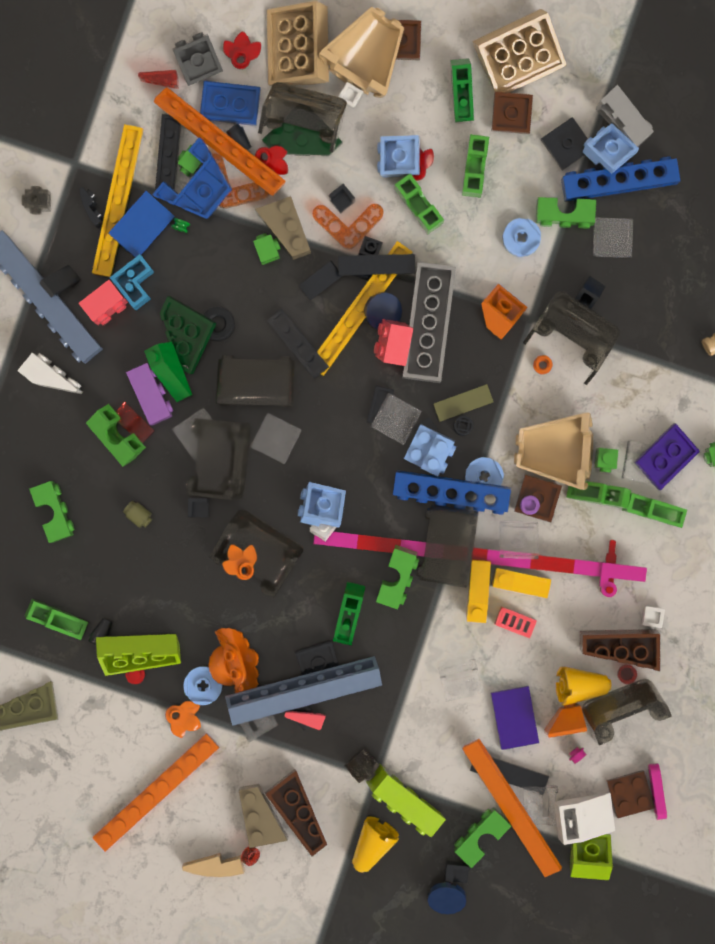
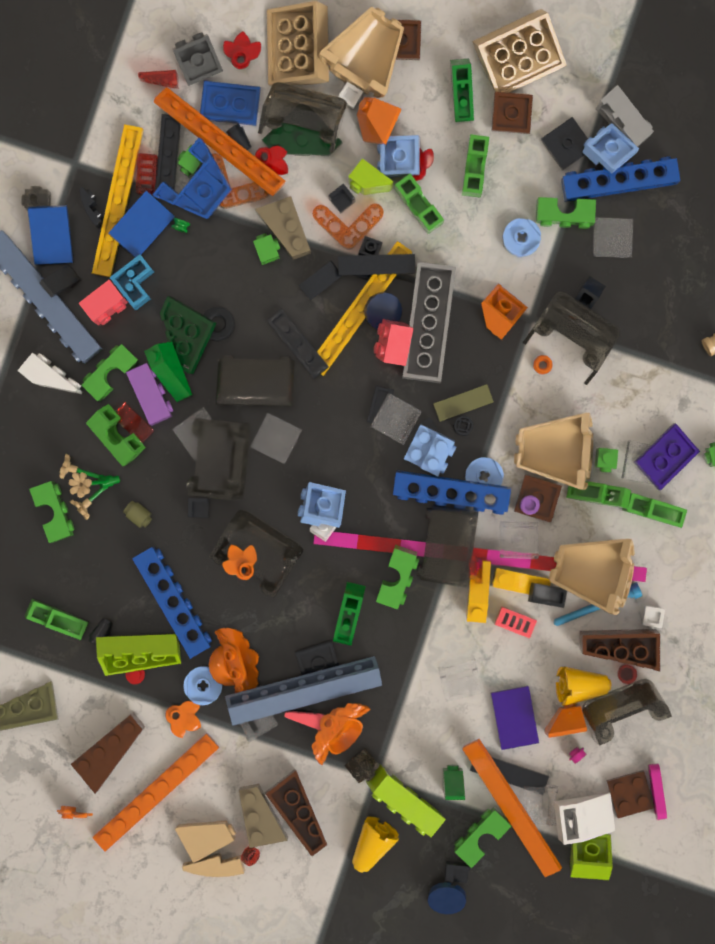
(50, 234): none -> blue tile
(69, 812): none -> orange plate
(81, 484): none -> tan plant
(97, 382): none -> bright green arch
(103, 757): none -> reddish brown wedge
(143, 563): none -> blue brick
(147, 157): none -> clear red slope
(205, 837): none -> tan slope
(338, 730): none -> orange piece
(368, 180): none -> lime slope
(376, 119): none -> orange slope
(453, 783): none -> green slope
(476, 569): none -> clear red slope
(547, 595): none -> black tile
(596, 572): none -> tan cone
(634, 592): none -> dark azure piece

